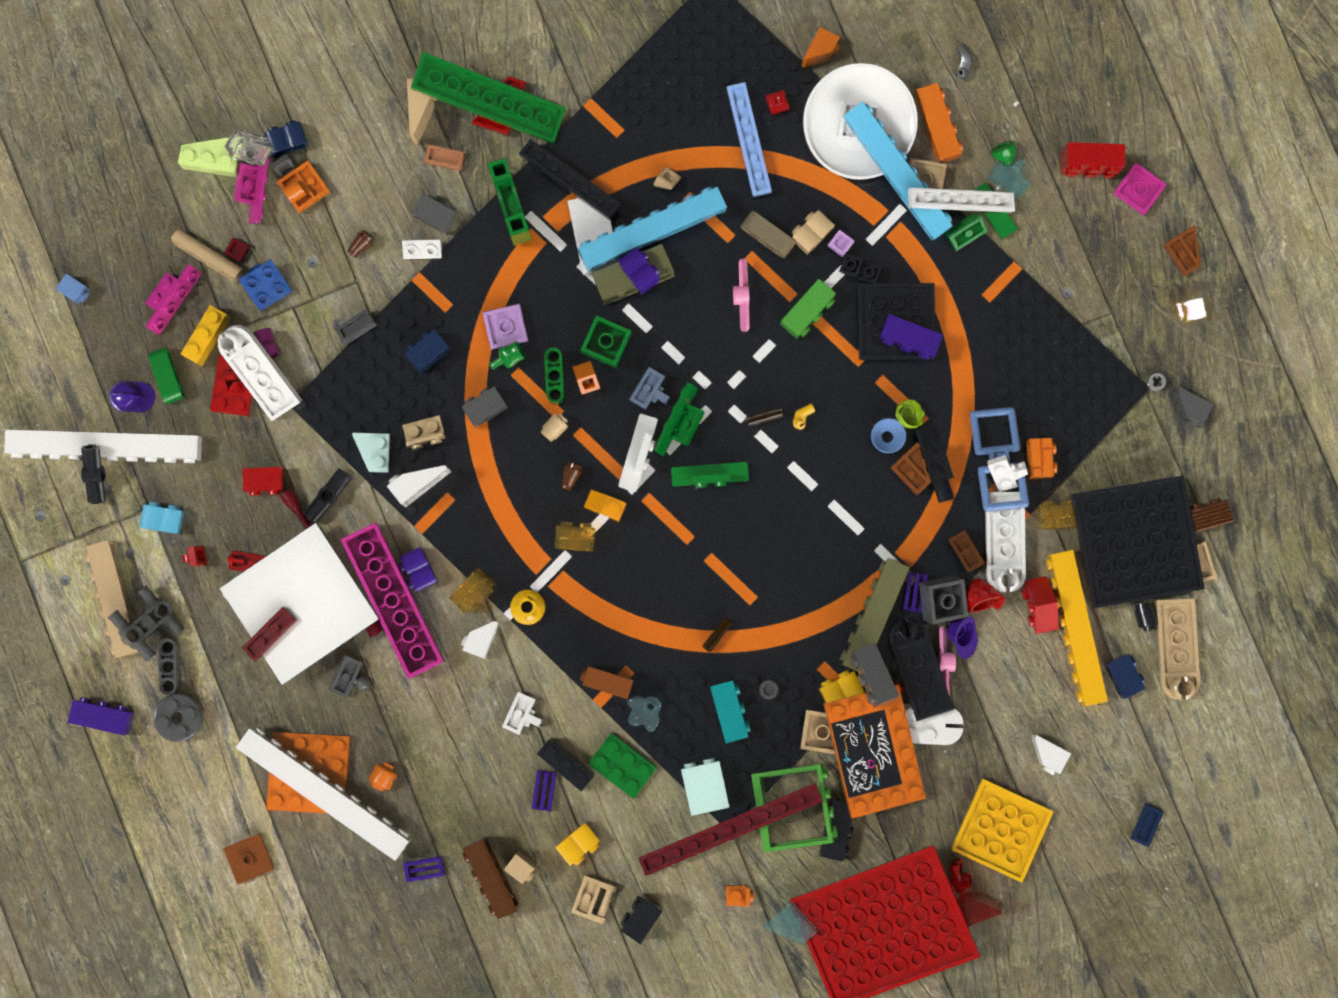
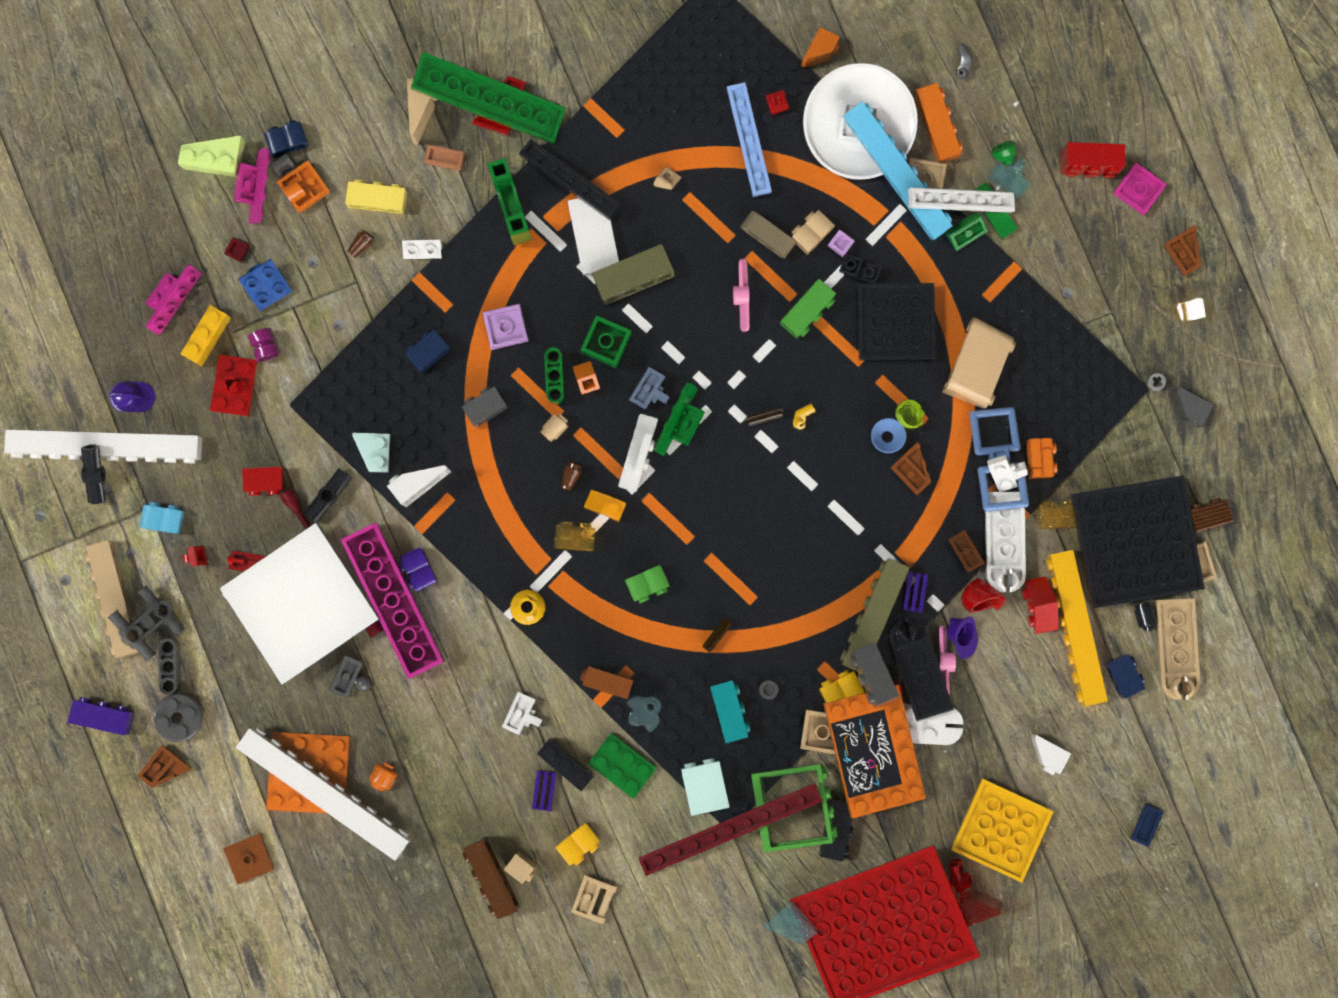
(73, 289): medium blue brick -> none
(163, 767): none -> dark orange wing
(166, 375): green beam -> none
(207, 255): tan brick -> none
(248, 147): clear brick -> none
(257, 371): white plate -> none
(269, 634): dark red tile -> none
(356, 327): dark grey tile -> none
(376, 197): none -> light yellow brick
(423, 432): tan bracket -> none
(434, 213): dark grey brick -> none
(439, 866): dark purple tile -> none
(472, 591): clear yellow brick -> none
(480, 640): white slope -> none
(508, 356): green piece -> none
(639, 270): dark purple brick -> none
(641, 918): black brick -> none
(647, 583): none -> bright green brick
(651, 229): medium azure brick -> none
(709, 474): green bracket -> none
(739, 895): orange bracket -> none
(910, 337): dark purple brick -> none
(936, 463): black bracket -> none
(943, 599): dark grey brick -> none
(979, 364): none -> tan windscreen

